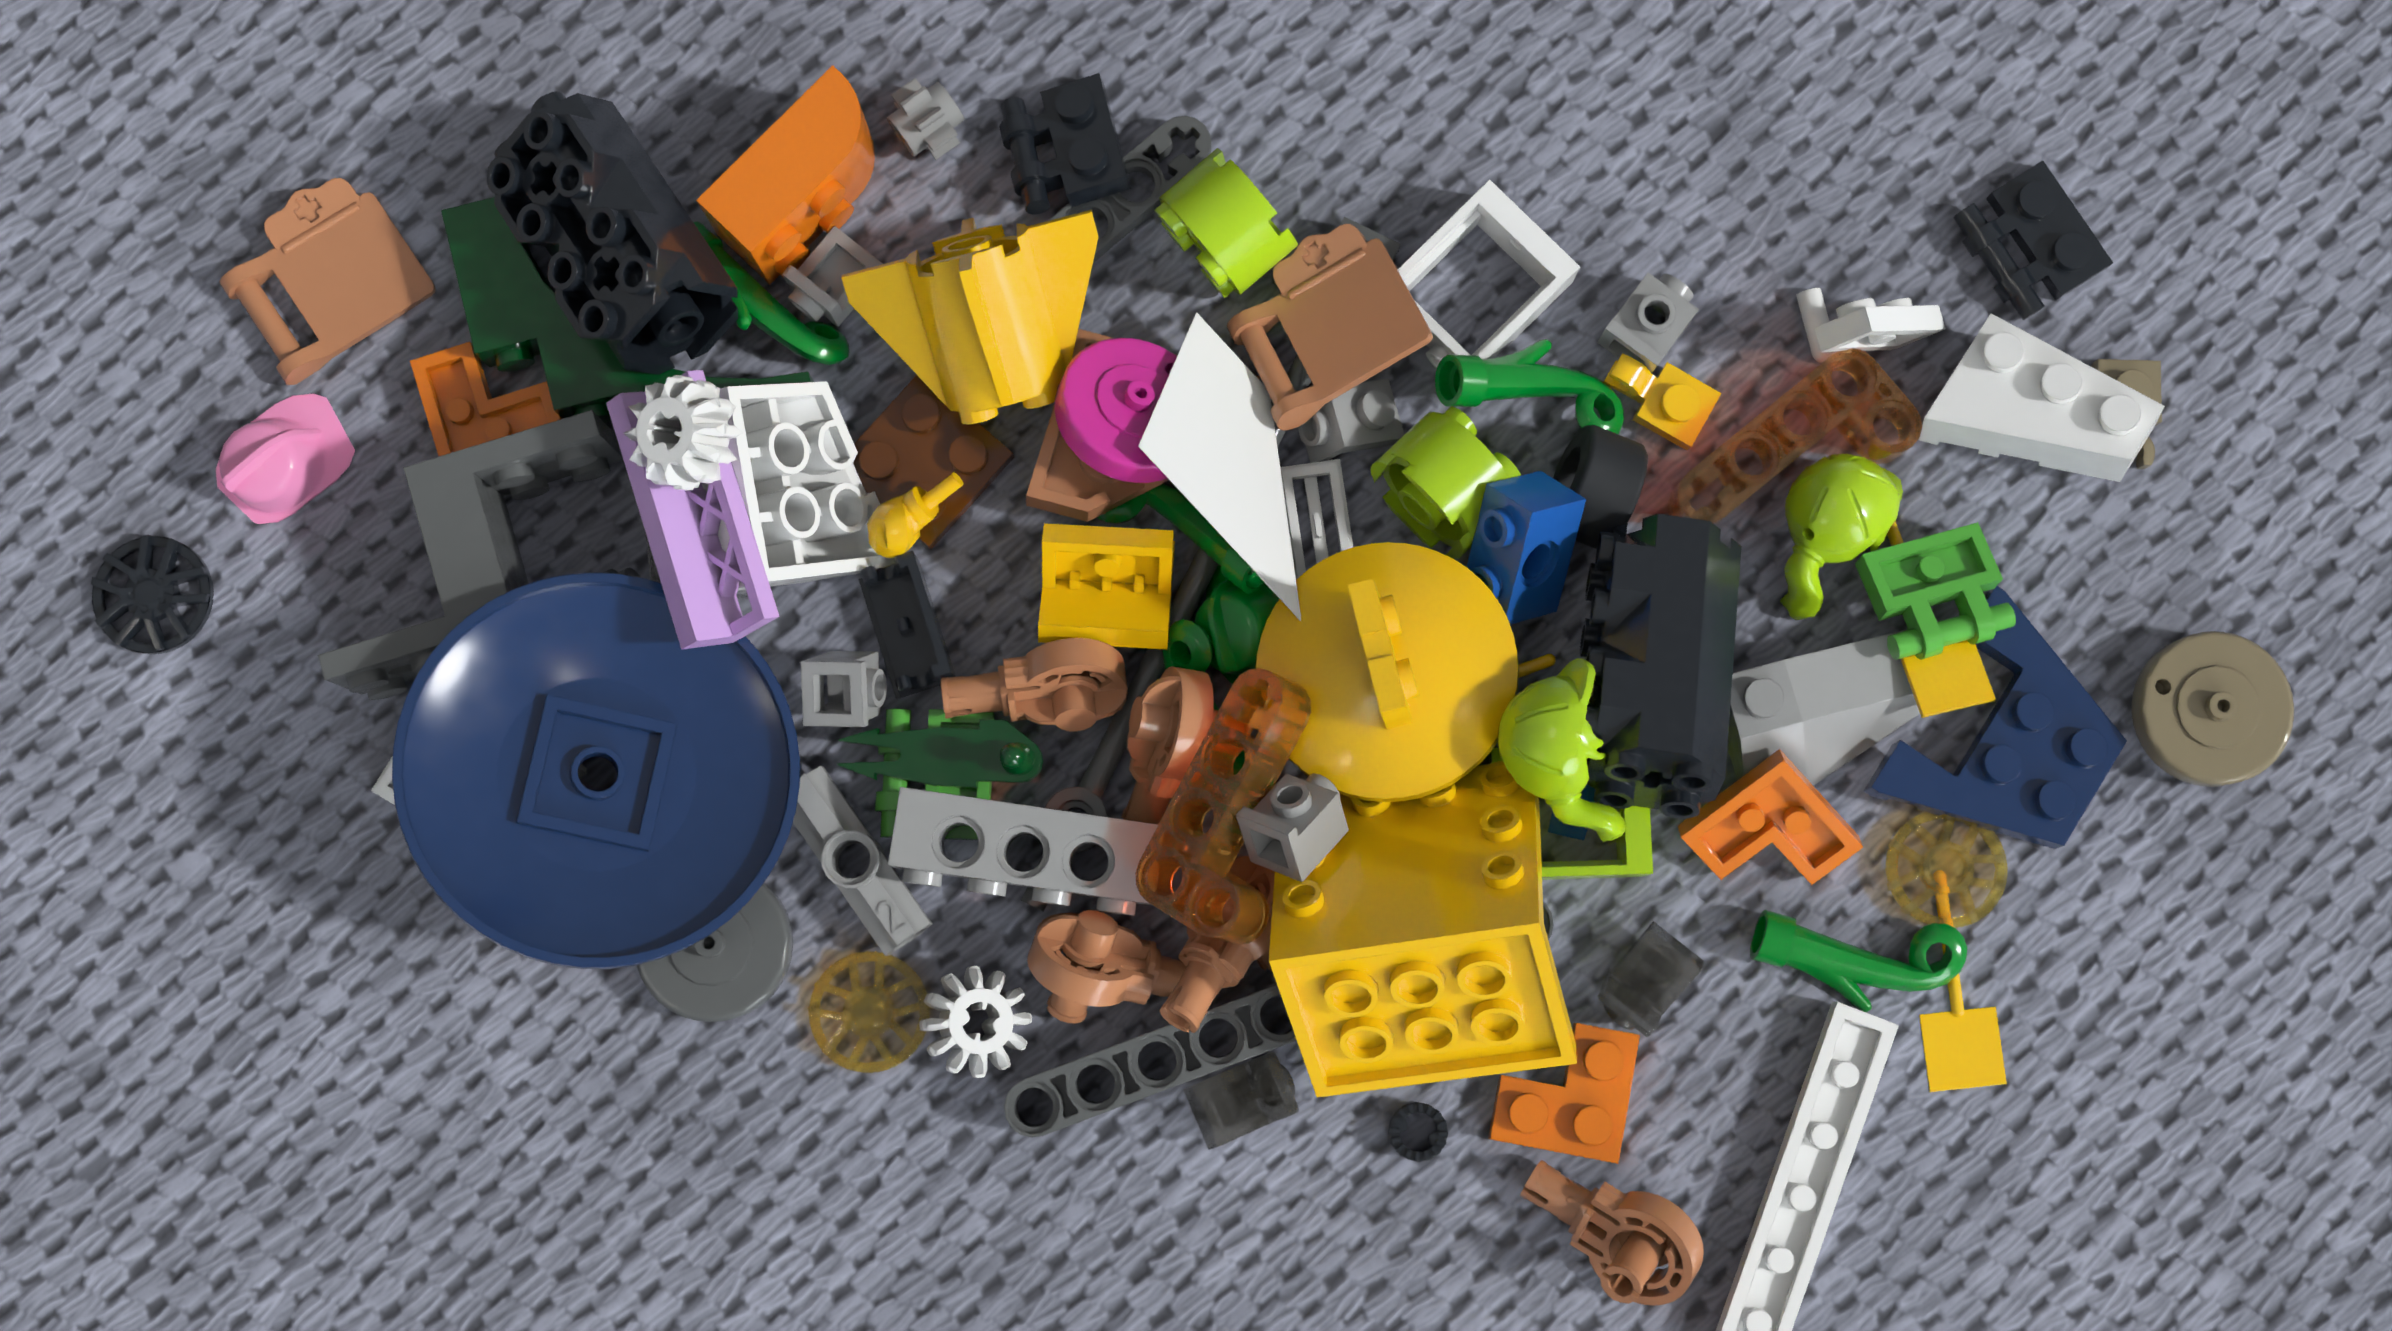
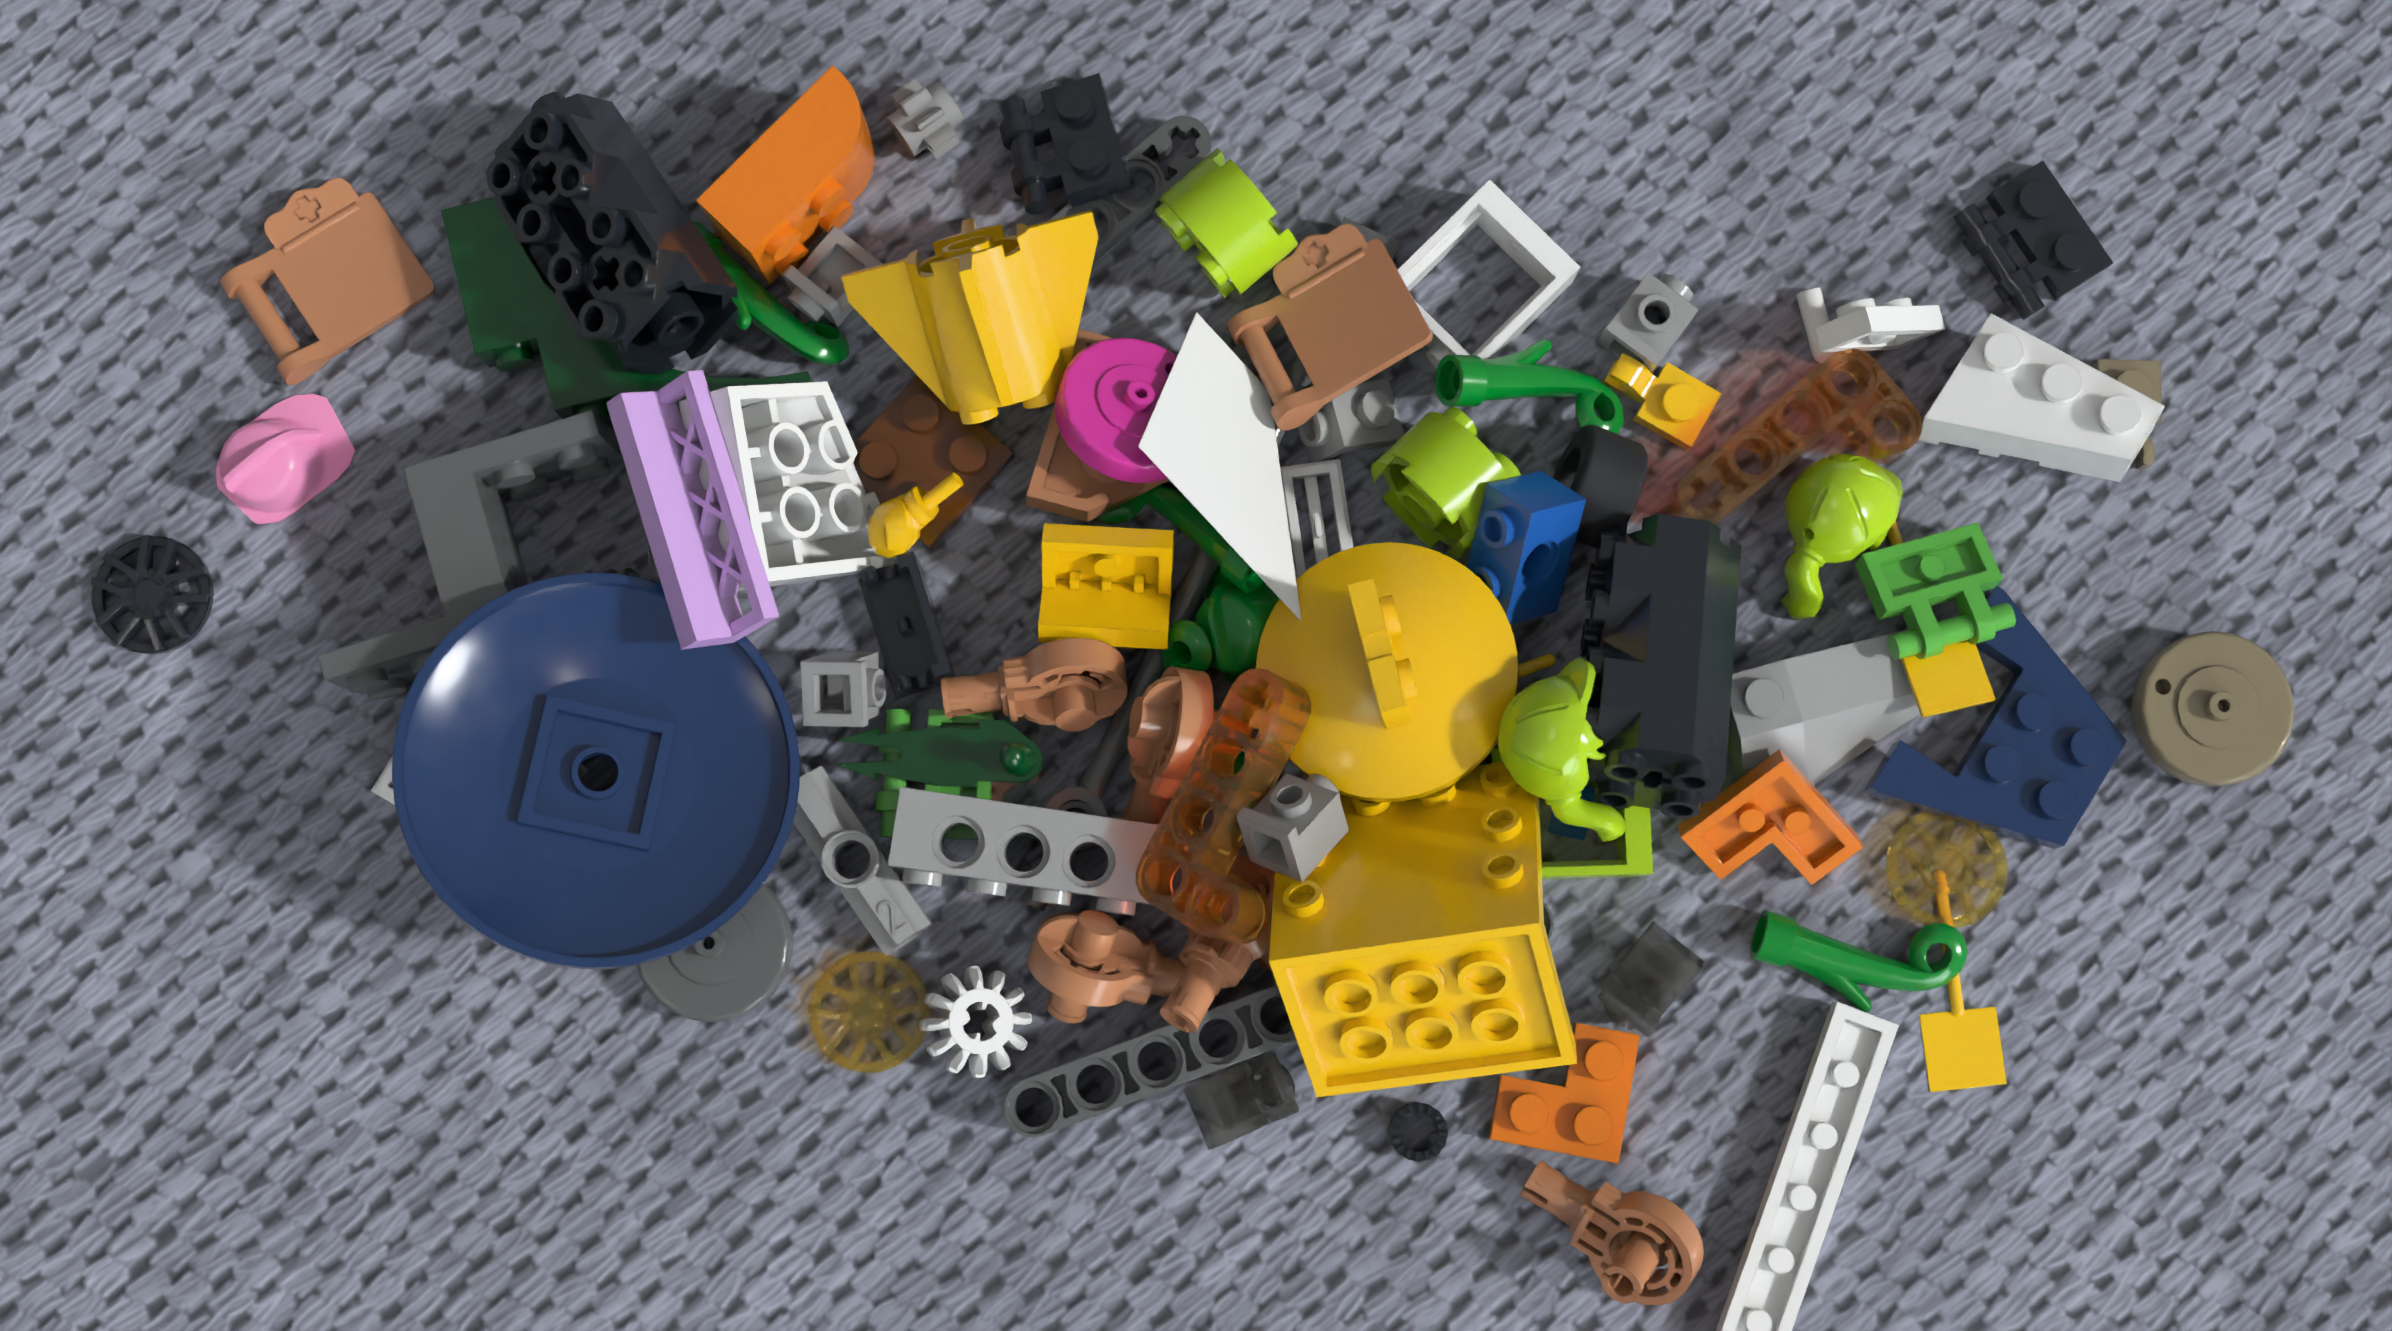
(461, 403): orange plate -> none
(682, 433): white gear -> none

